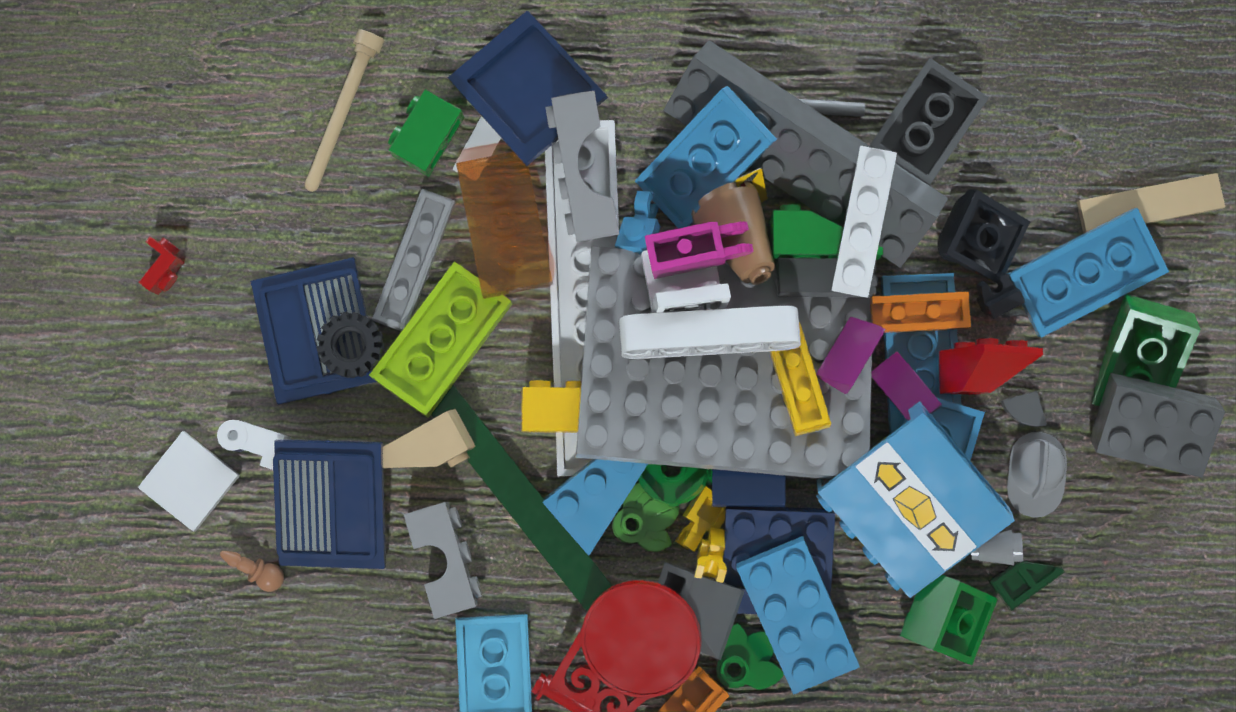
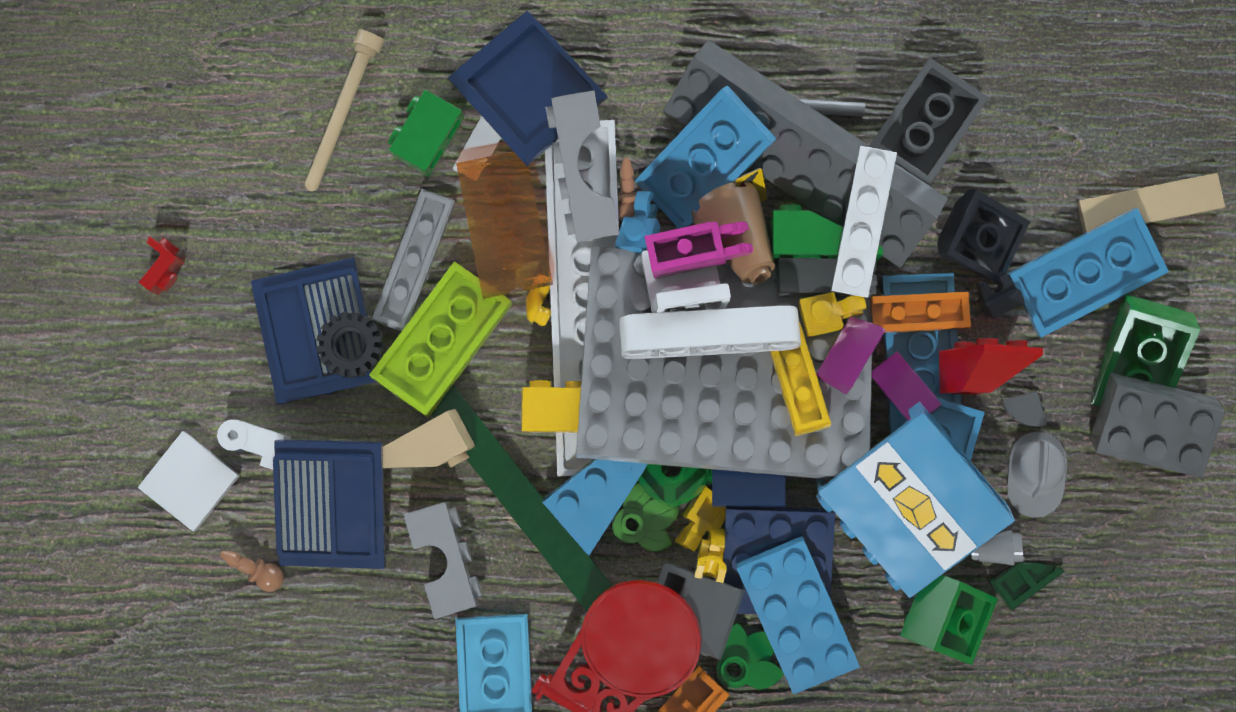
(534, 310): none -> yellow arm
(627, 197): none -> nougat bar
(825, 315): none -> yellow plate

